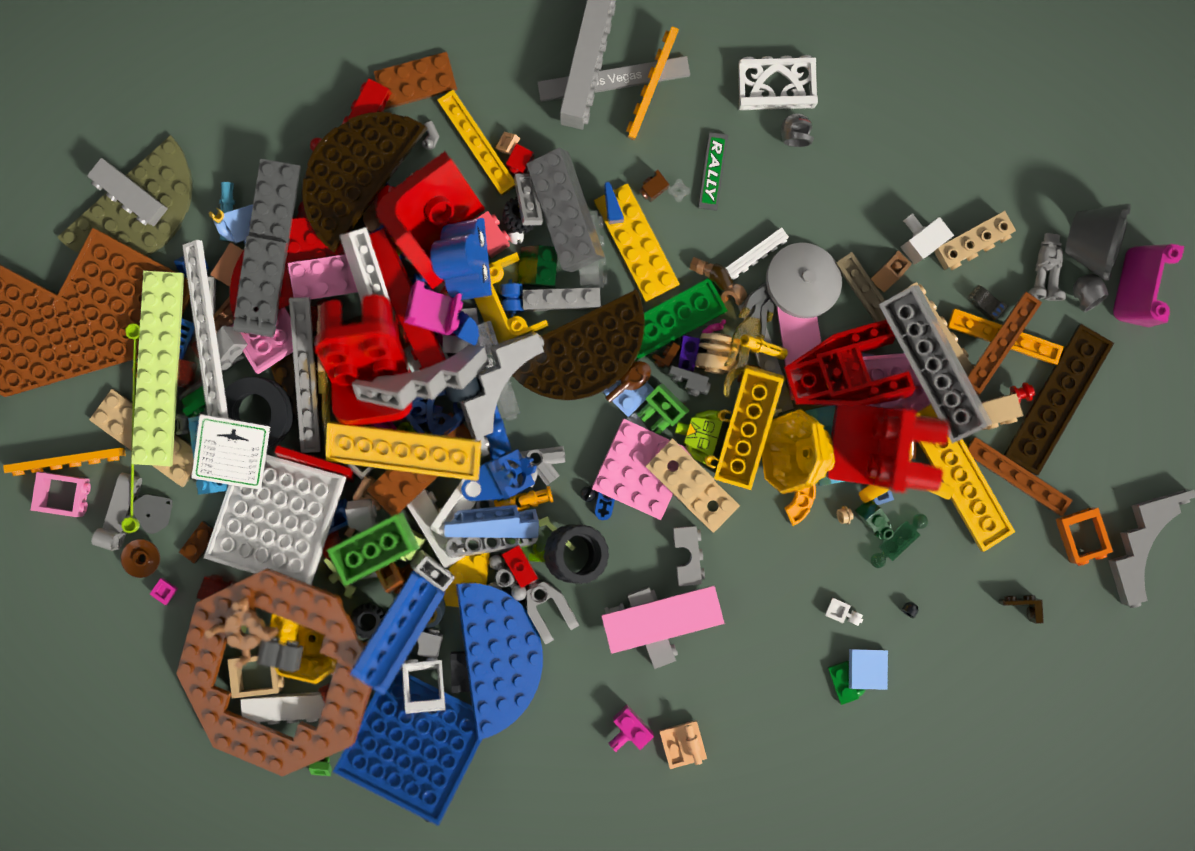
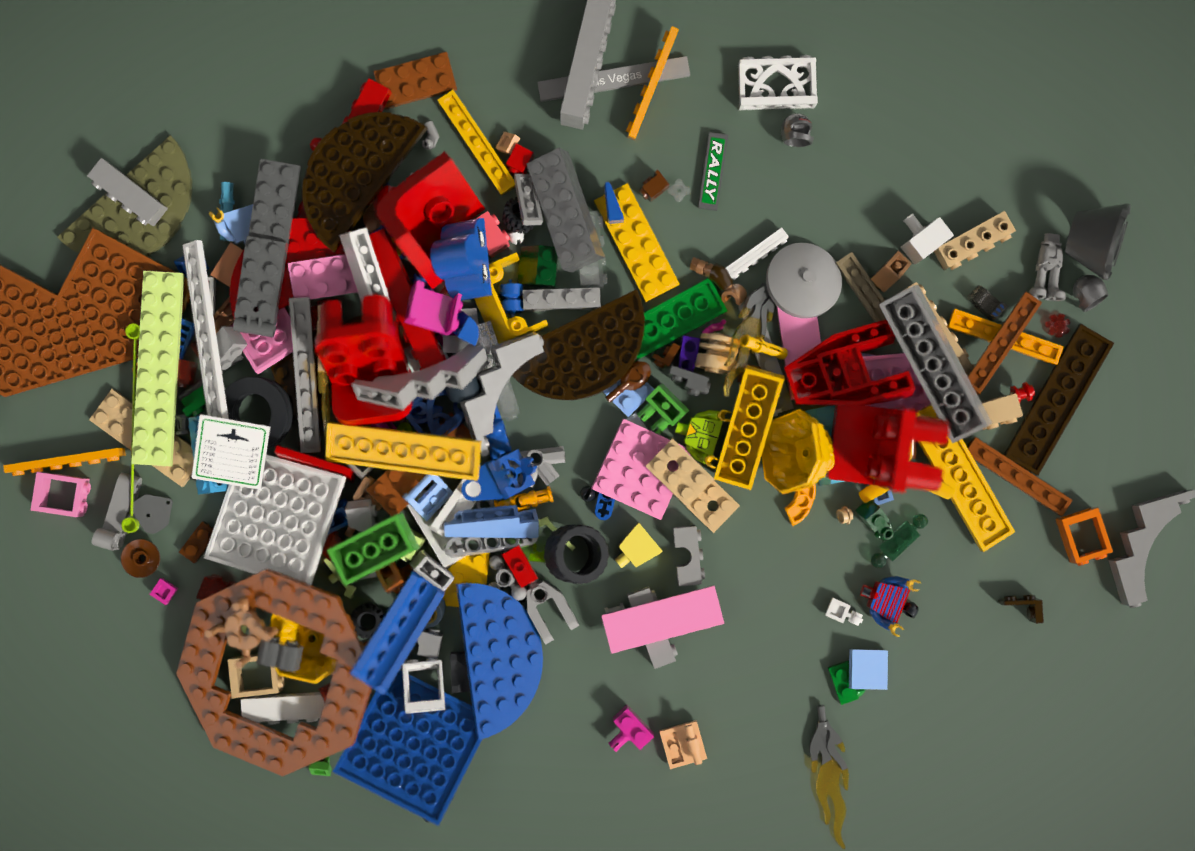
(432, 499): none -> light blue plate
(637, 547): none -> light yellow torso
(829, 773): none -> piece
(888, 600): none -> torso
(1057, 325): none -> clear red plant
(1140, 283): dark pink windscreen -> none

